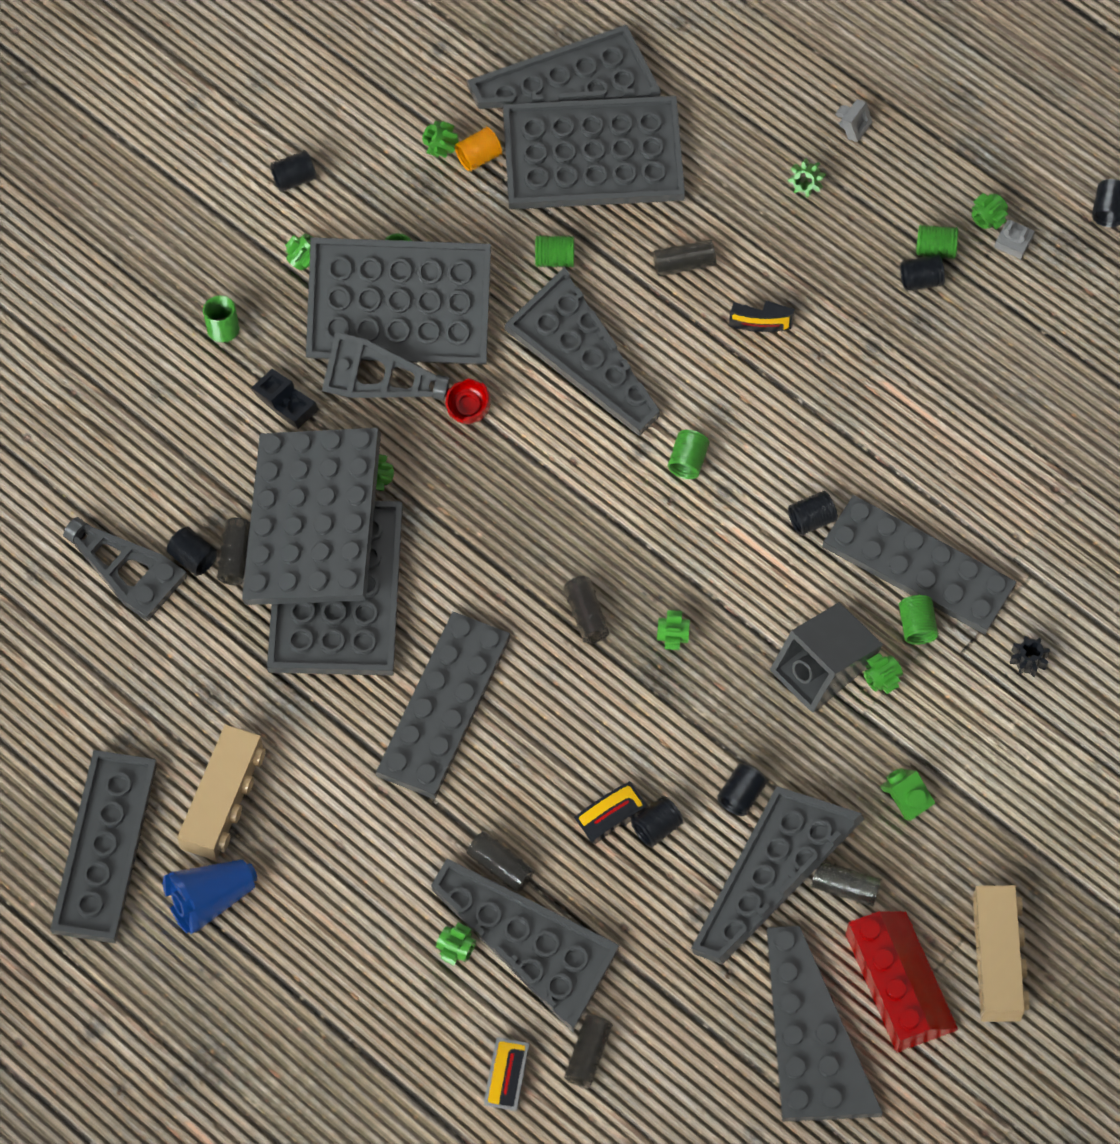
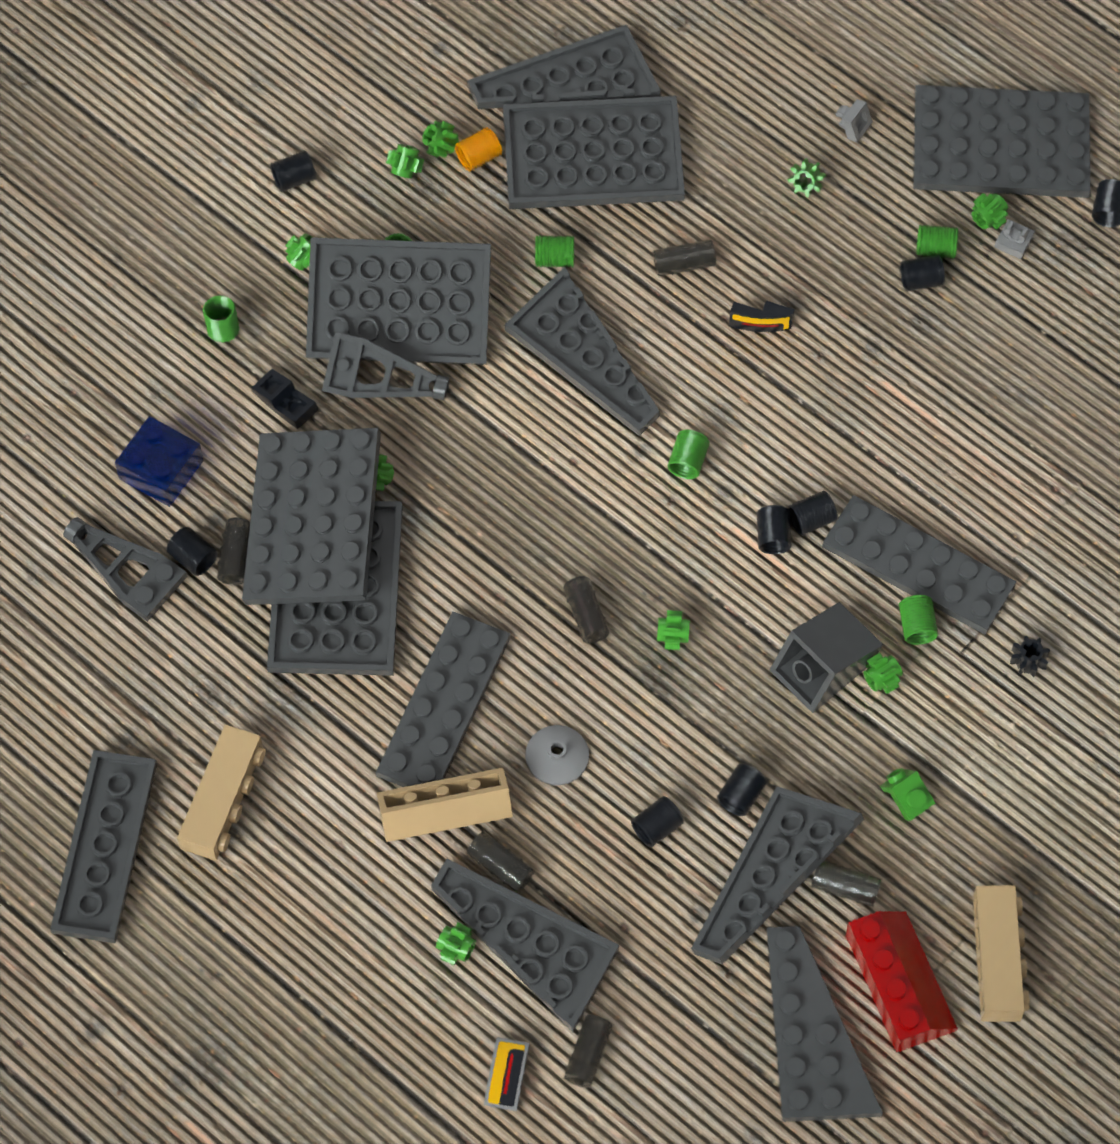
(159, 461): none -> clear blue brick
(207, 891): blue cone -> none
(405, 161): none -> bright green gear
(445, 807): none -> tan brick
(468, 401): red hair -> none
(555, 768): none -> light grey dish
(611, 811): slope -> none
(774, 529): none -> black piece
(1001, 141): none -> dark grey plate

